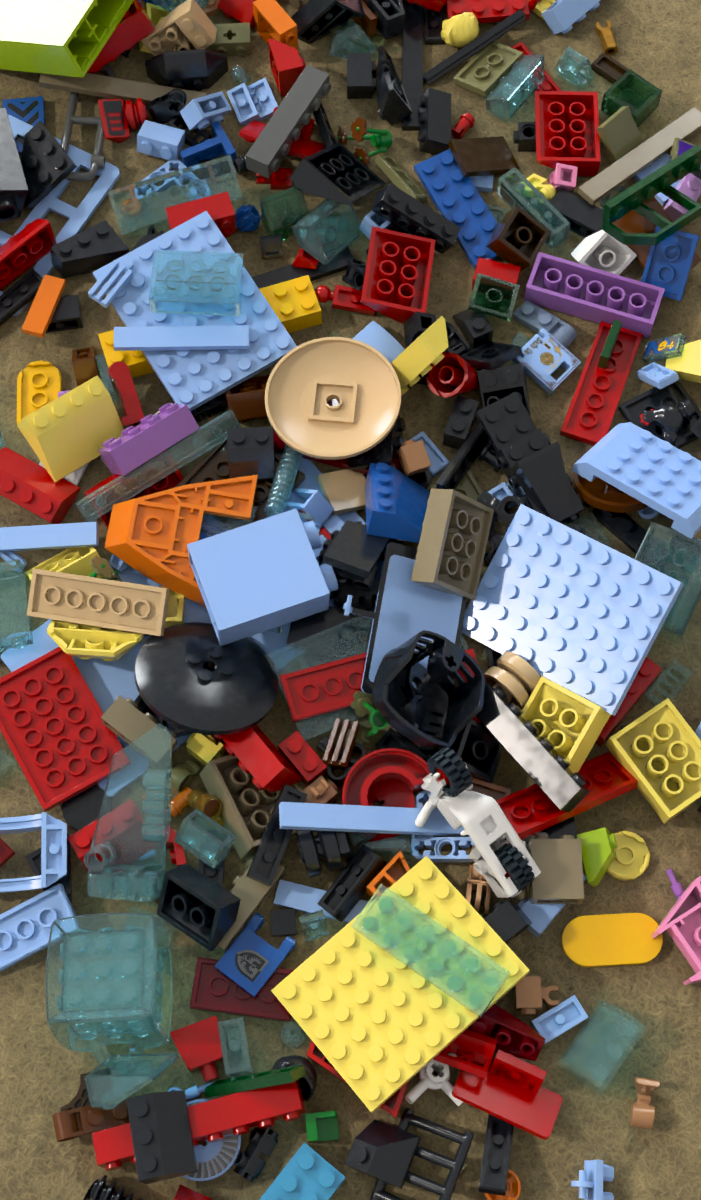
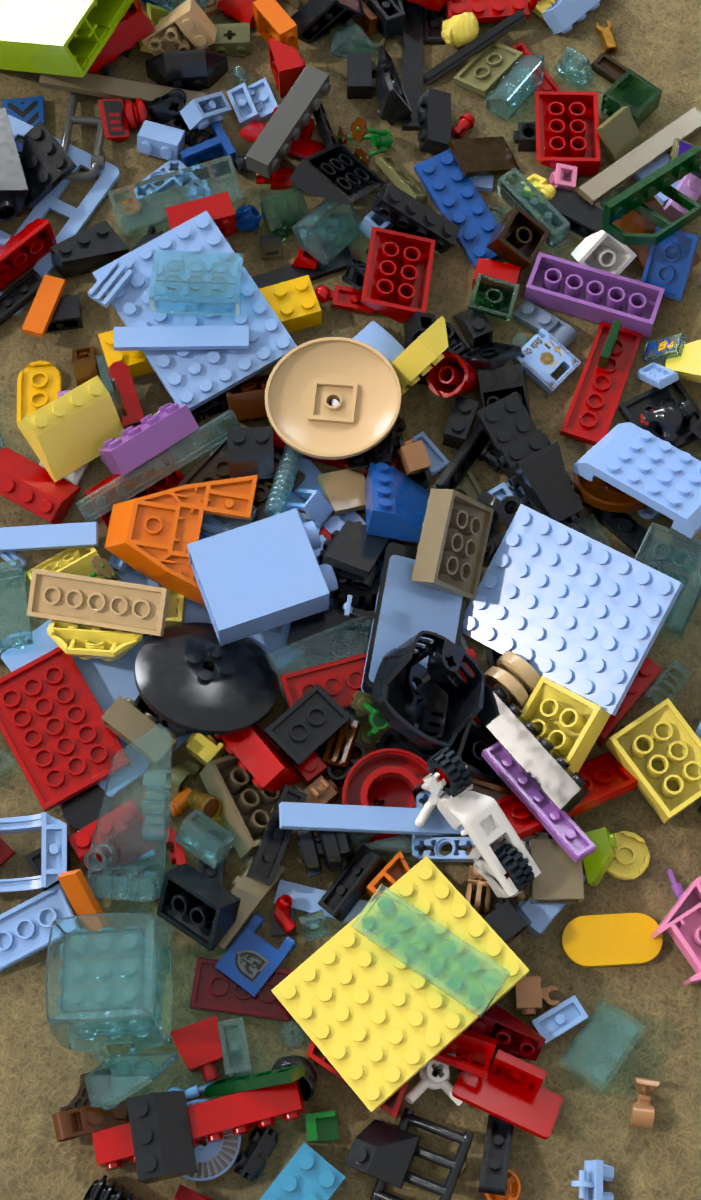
(79, 893): none -> orange tile
(282, 913): none -> red arm
(307, 725): none -> black plate
(553, 819): none -> medium lavender tile

